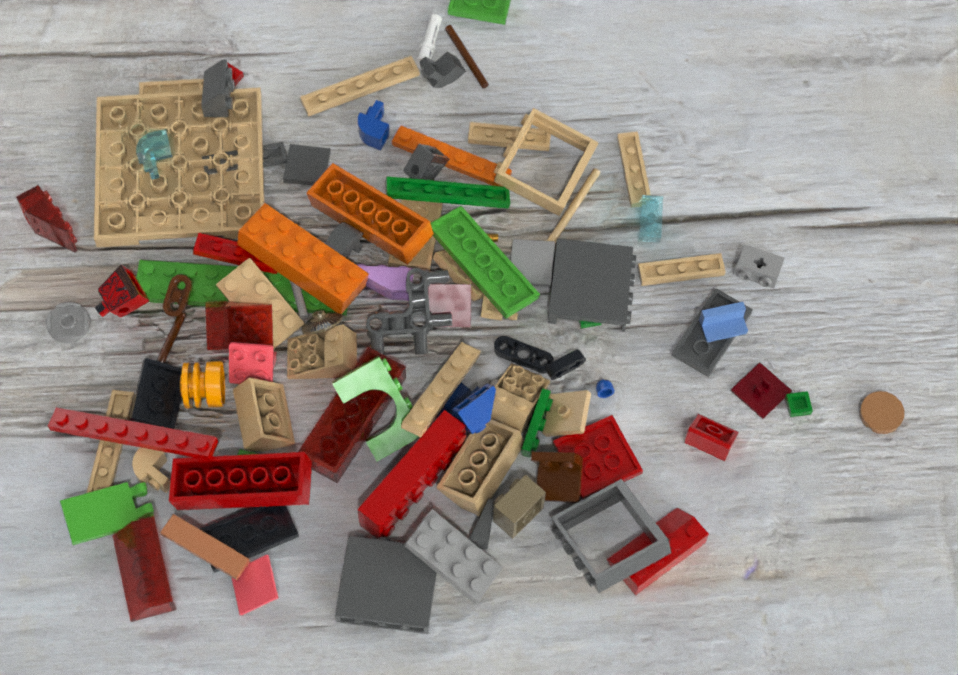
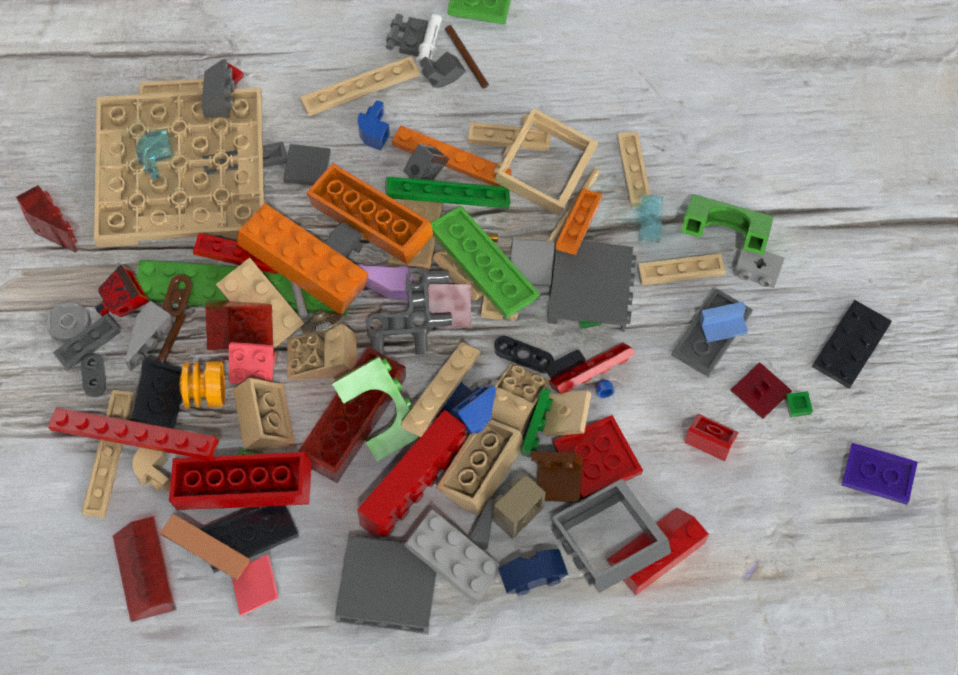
(87, 342): none -> dark grey plate
(93, 374): none -> dark grey plate
(103, 511): bright green tile -> none
(147, 331): none -> light grey slope
(413, 35): none -> dark grey plate
(525, 574): none -> dark blue brick
(578, 221): none -> orange plate
(597, 365): none -> red plate
(750, 223): none -> bright green arch
(851, 344): none -> black plate
(879, 473): none -> dark purple plate
(882, 412): medium nougat tile -> none

